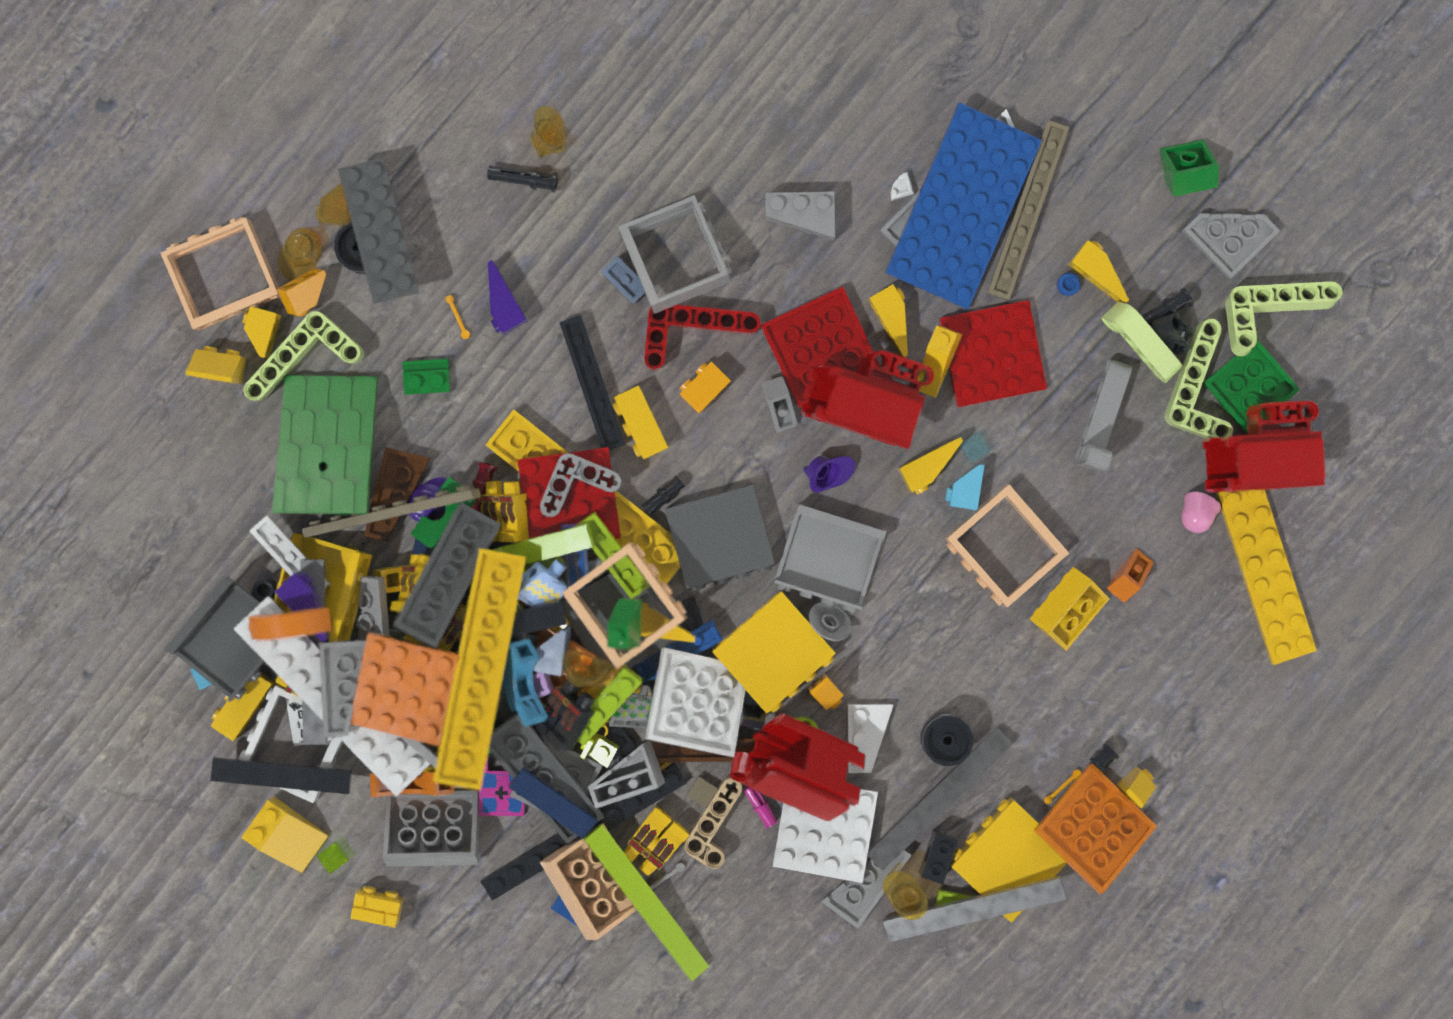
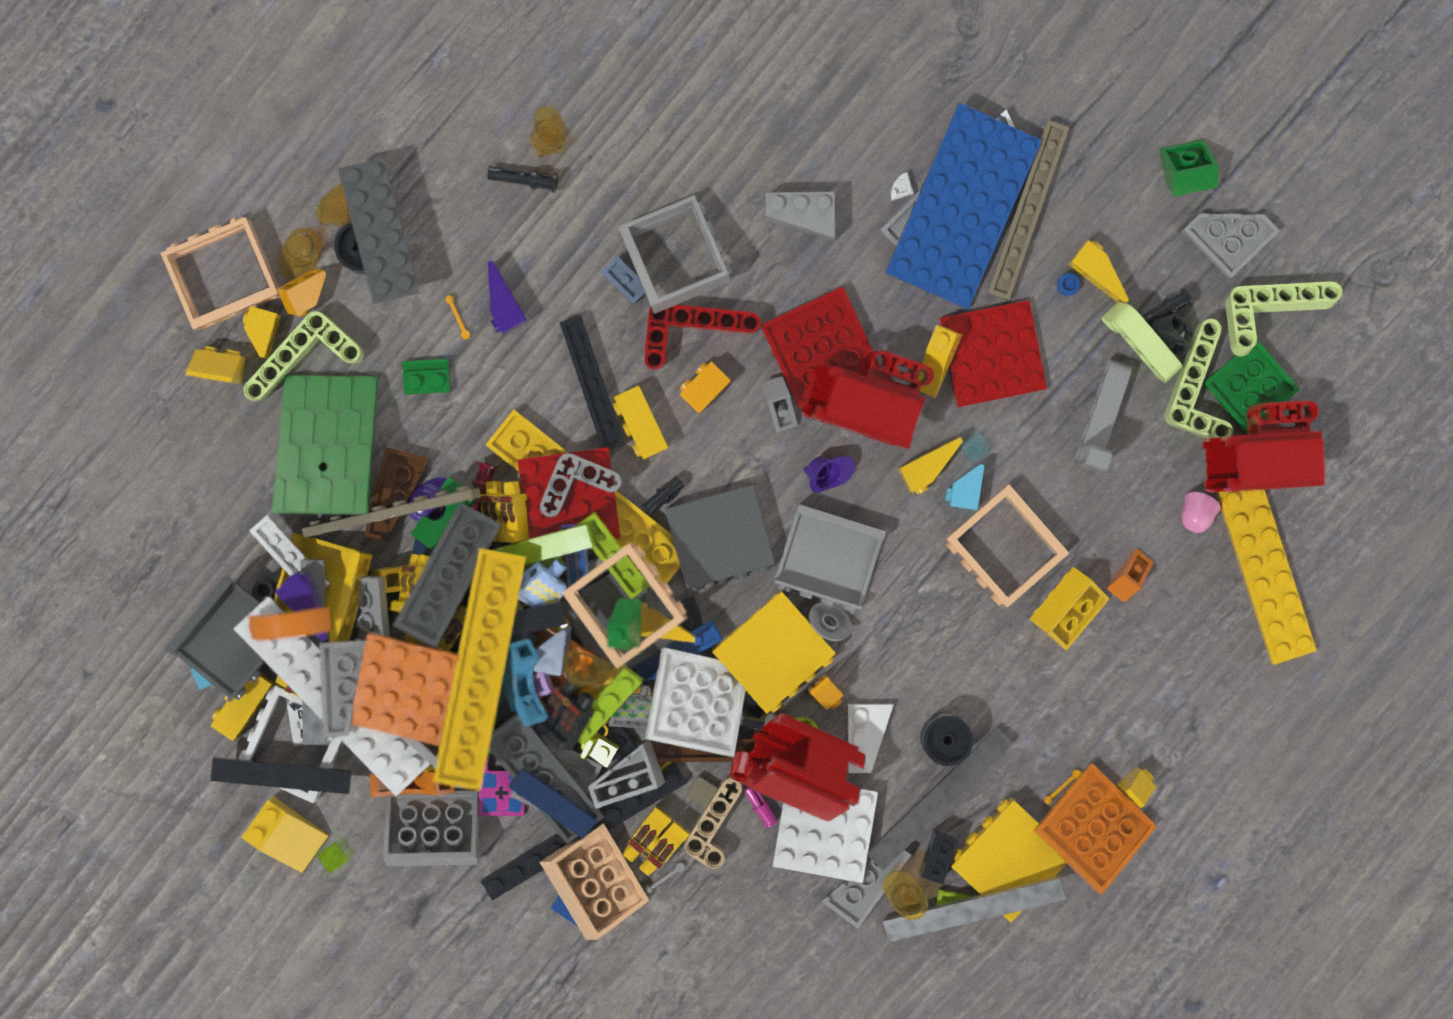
(377, 907): yellow brick -> none
(646, 902): lime tile -> none
(891, 313): yellow slope -> none
(1104, 758): black bush -> none

